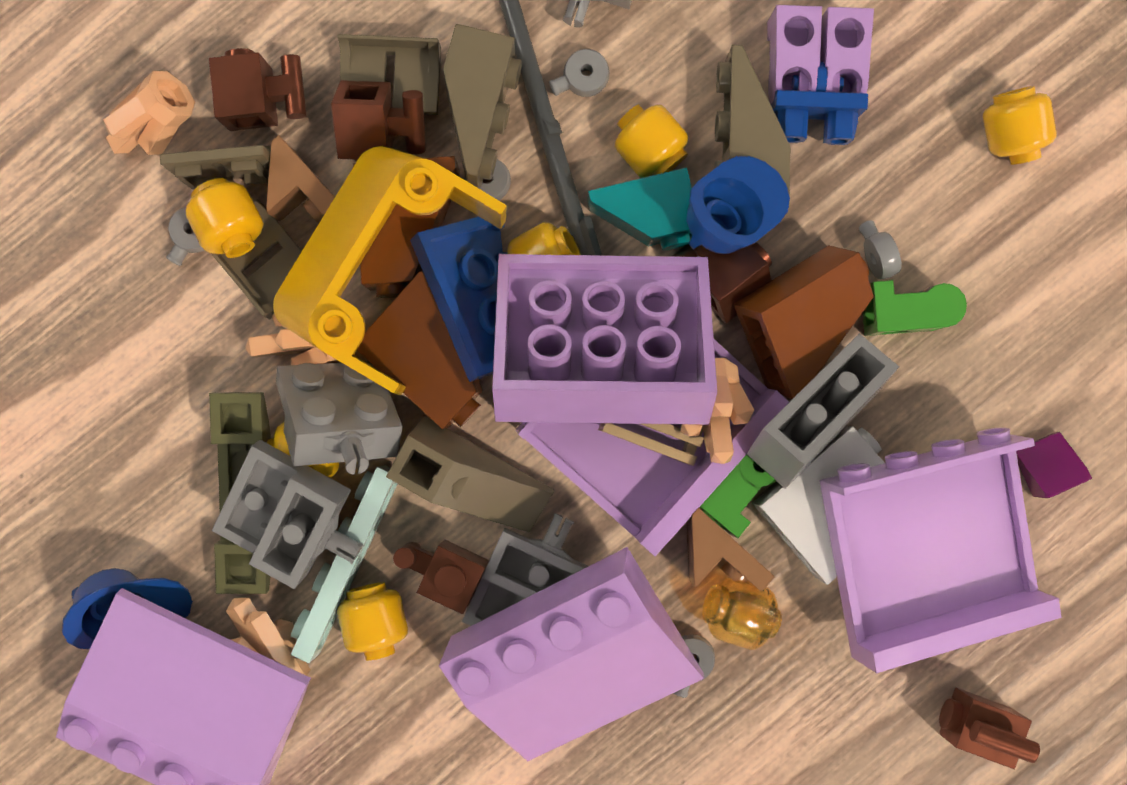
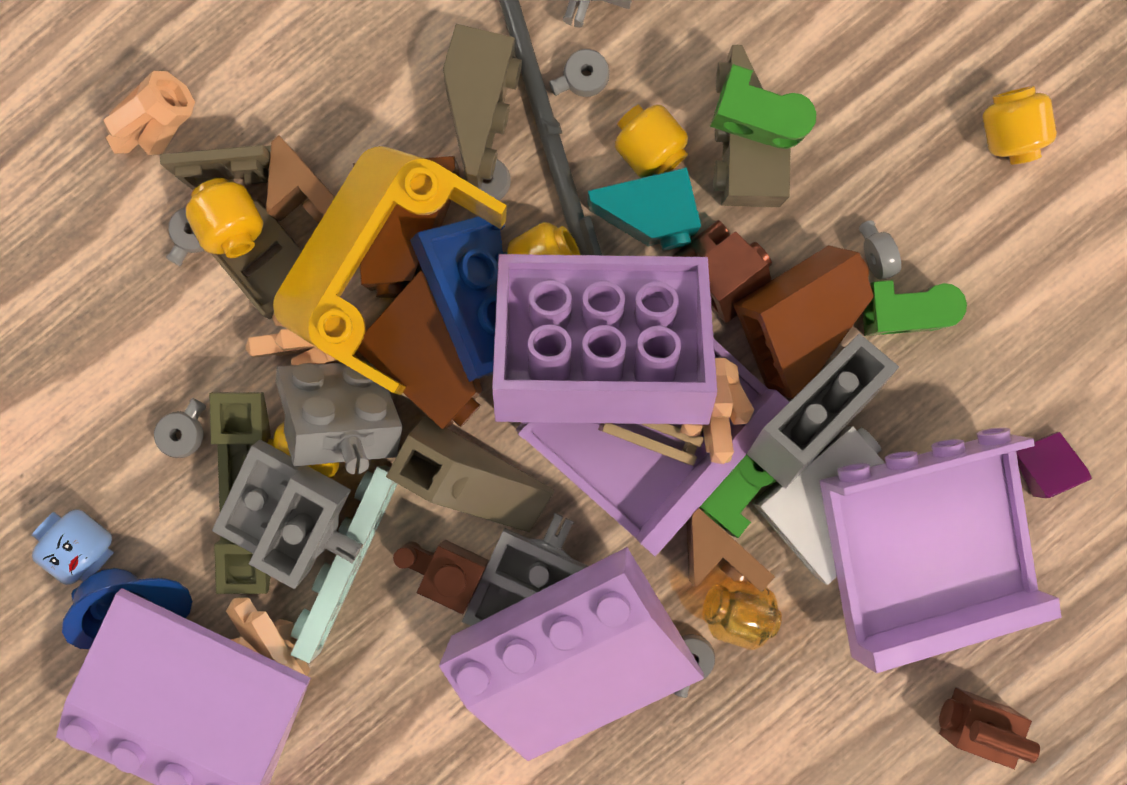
(71, 546): none -> light blue head
(189, 426): none -> light grey piece
(248, 91): copper brick -> none
(367, 119): copper brick -> none
(372, 620): yellow head -> none
(415, 64): dark tan piece -> none
(736, 205): blue piece -> none
(761, 113): none -> bright green leg
(819, 69): lavender hips -> none

